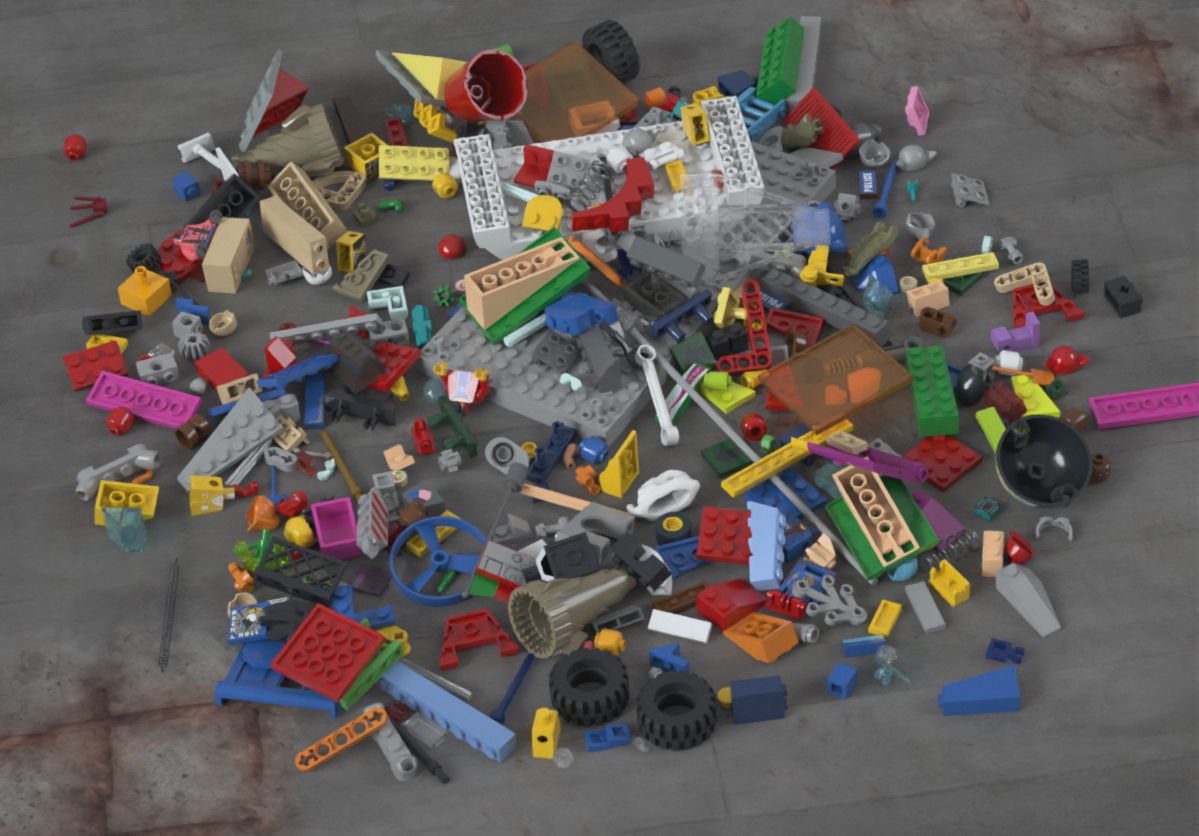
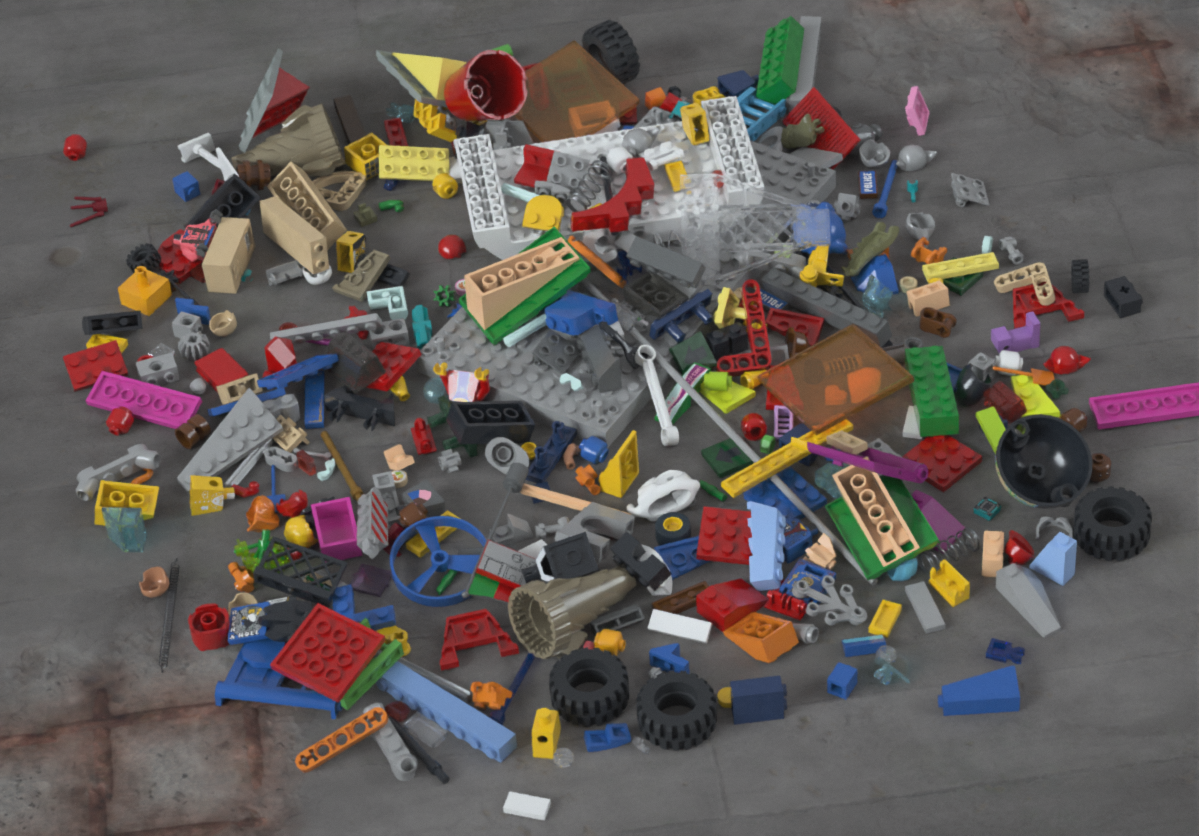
(154, 582): none -> nougat hair
(209, 627): none -> red brick
(487, 420): none -> black brick
(490, 695): none -> orange piece
(527, 805): none -> white tile
(713, 491): none -> green piece
(782, 411): none -> lavender slope
(910, 427): none -> white tile
(1057, 559): none -> light blue slope
(1113, 505): none -> black tyre

